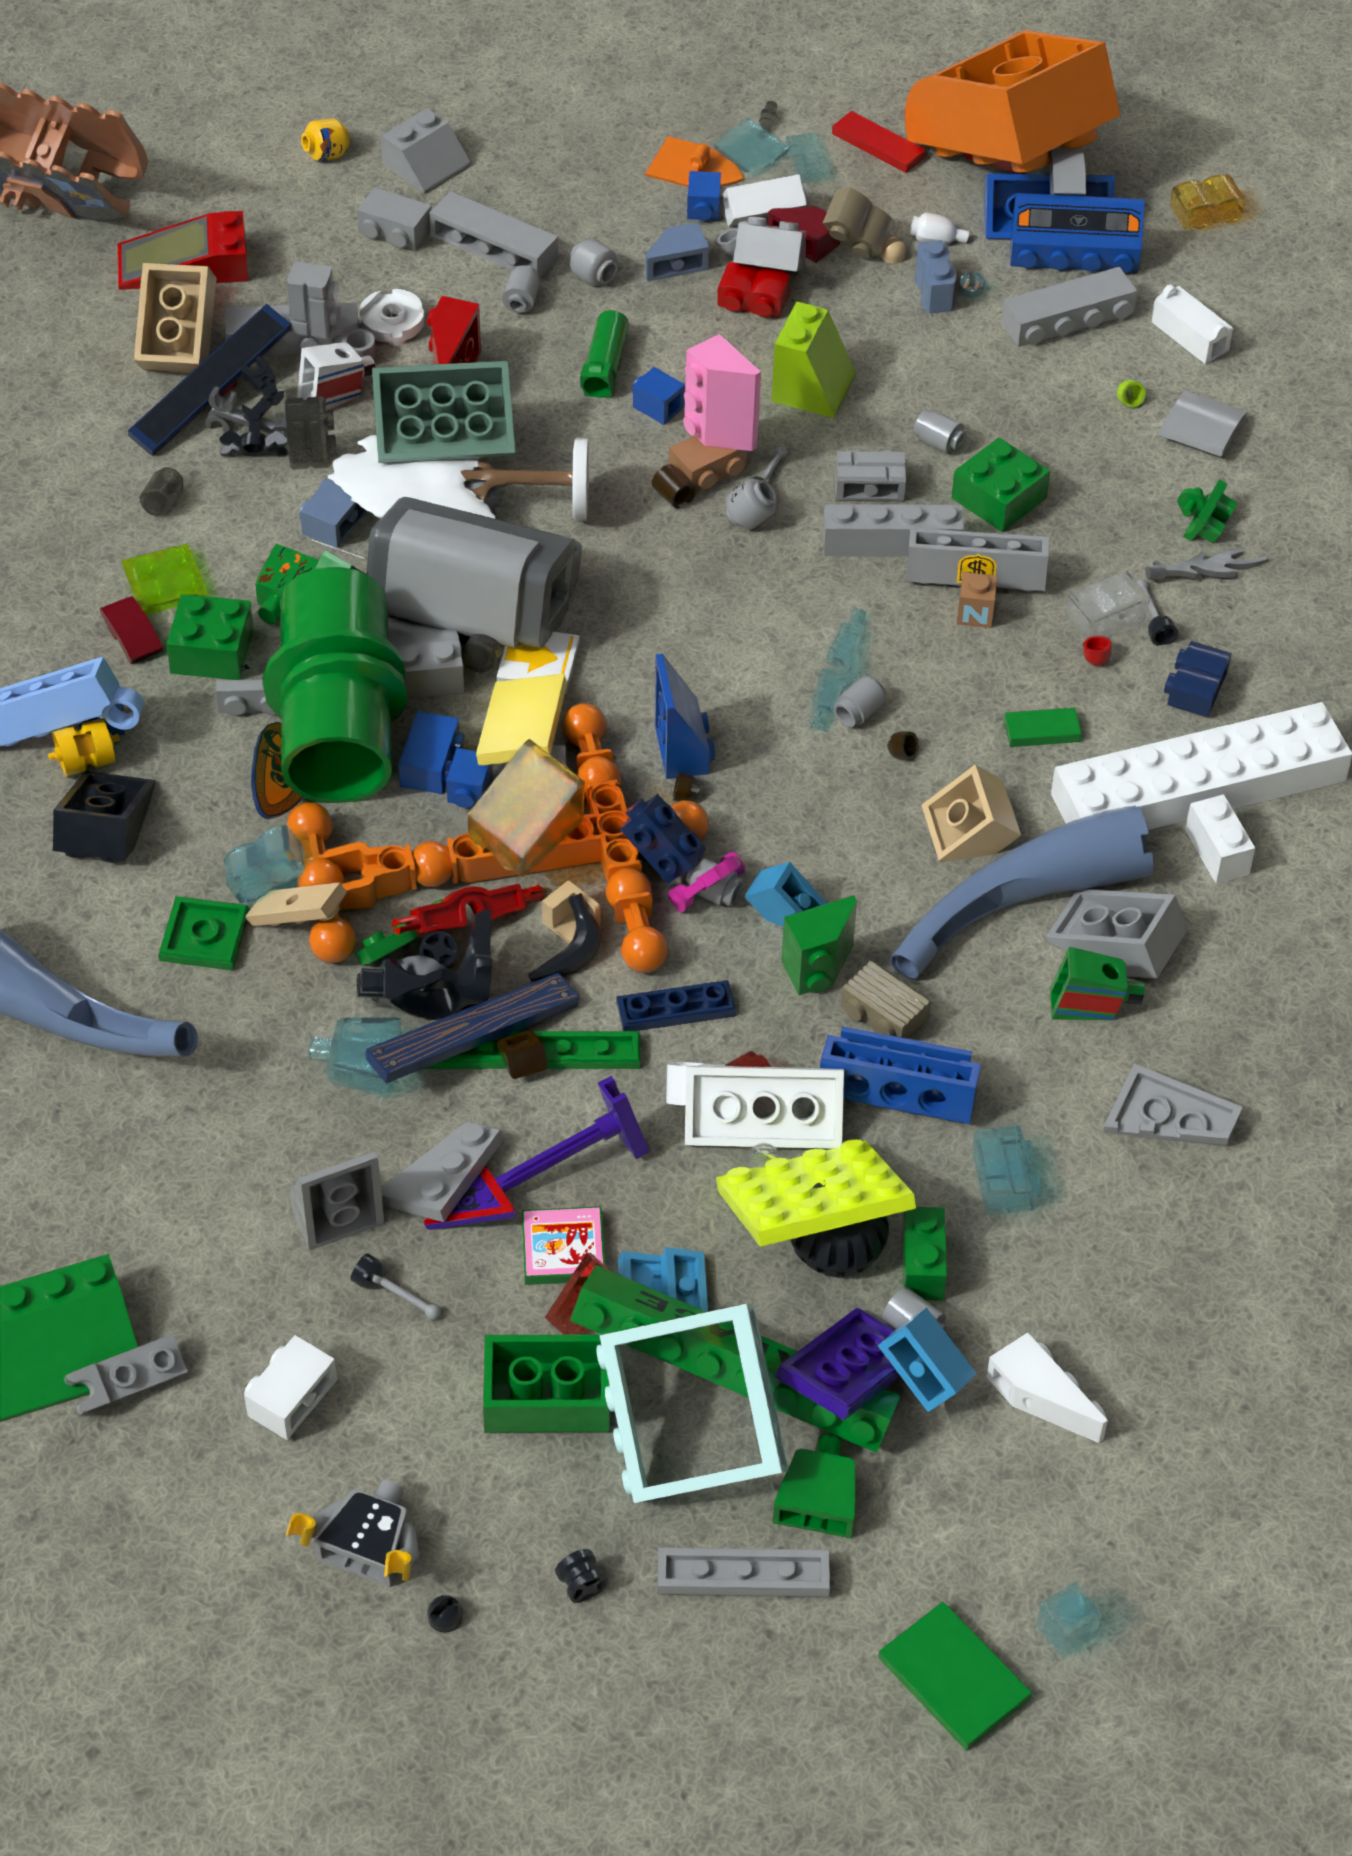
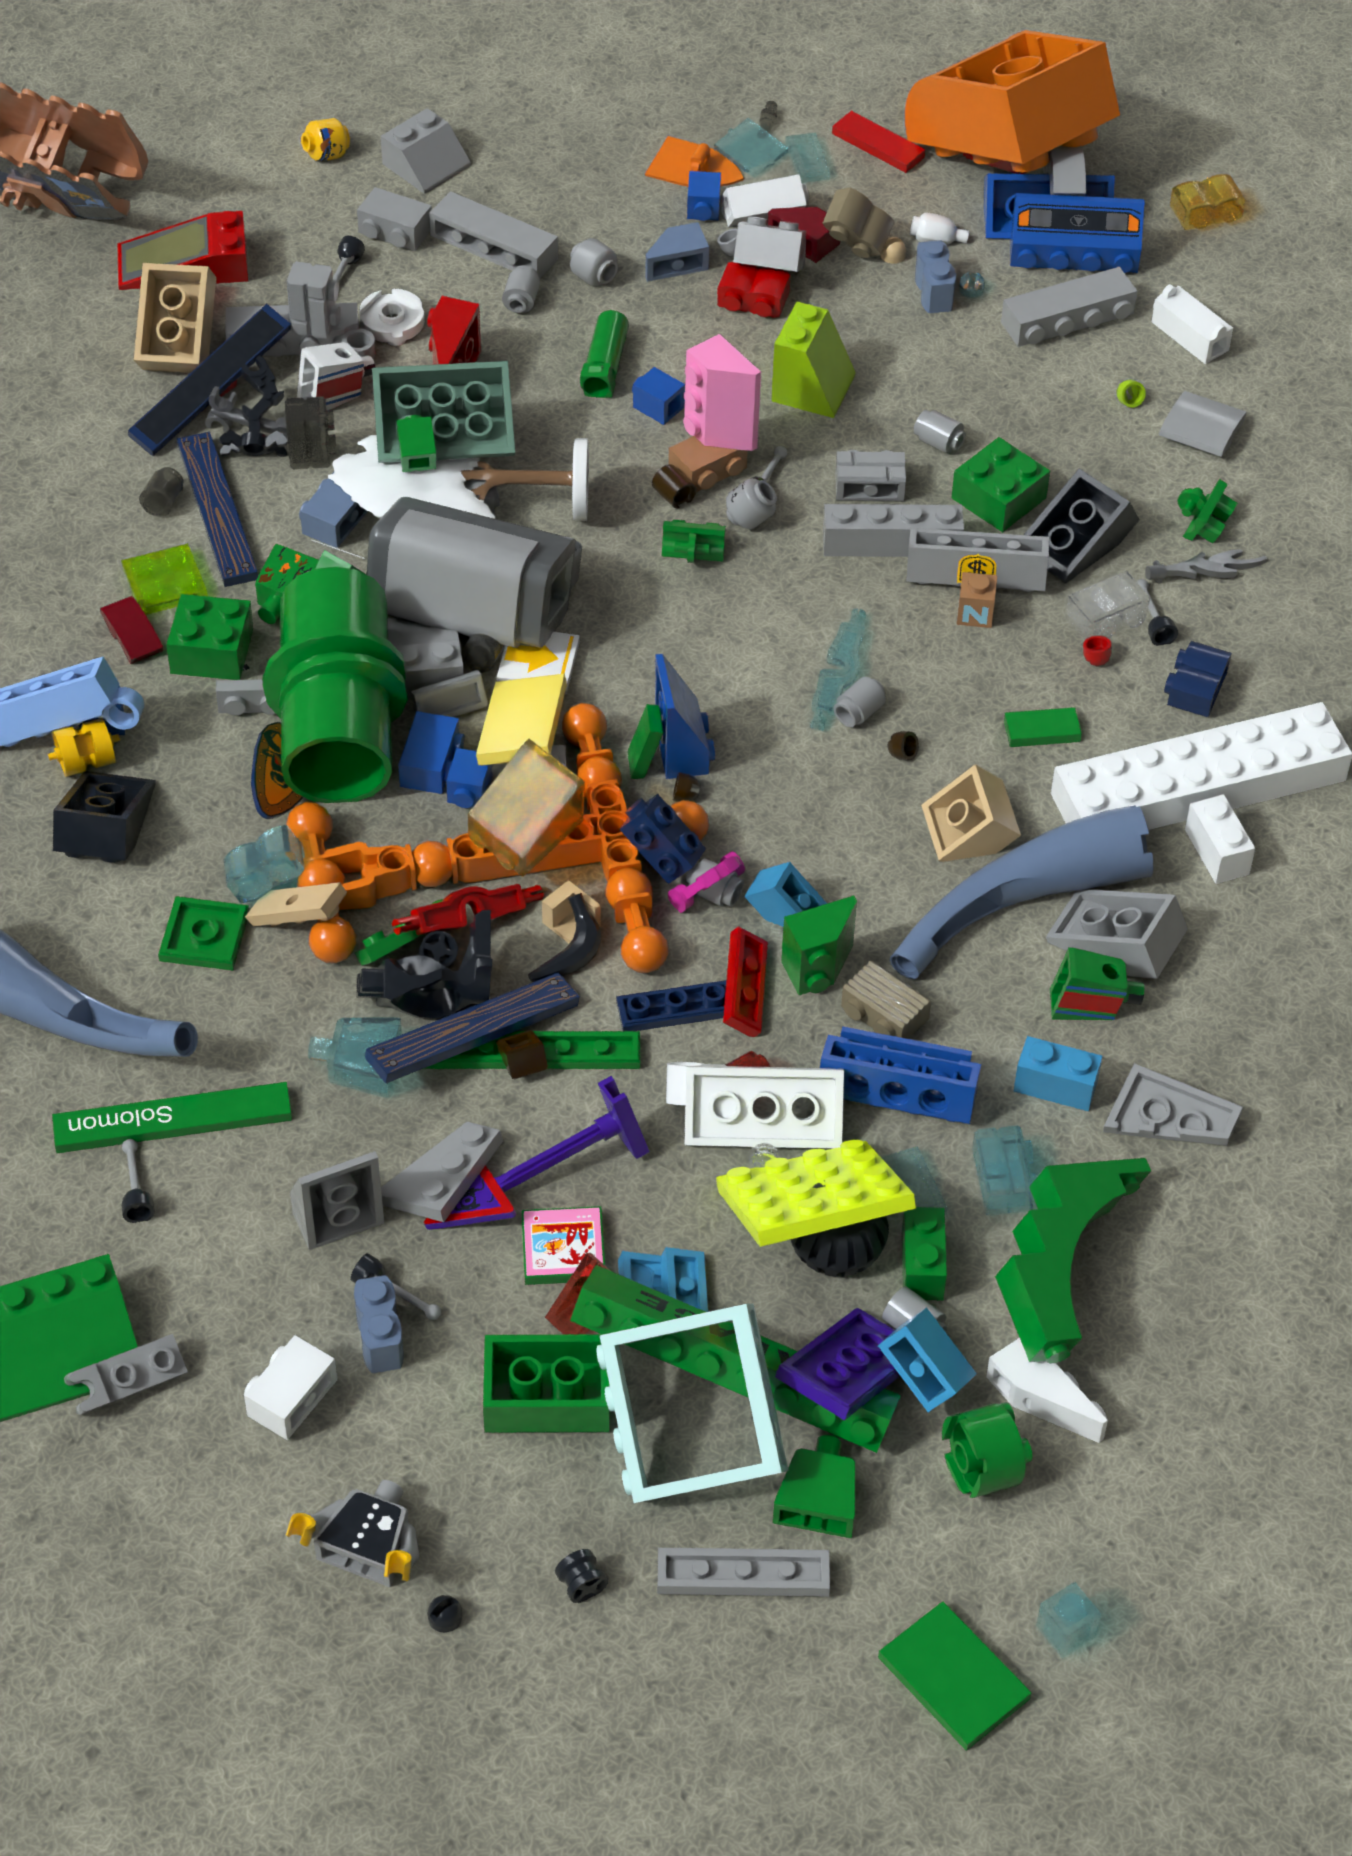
(136, 1204): none -> black hinge
(171, 1117): none -> green tile
(217, 509): none -> dark blue tile
(350, 252): none -> black hinge
(378, 1324): none -> sand blue brick
(416, 443): none -> green brick
(452, 696): none -> light grey tile
(645, 741): none -> green tile
(693, 540): none -> green hips
(745, 982): none -> red tile
(914, 1172): none -> clear light blue tile
(986, 1450): none -> green brick
(1039, 1279): none -> green arch
(1057, 1073): none -> dark azure brick
(1082, 525): none -> black slope

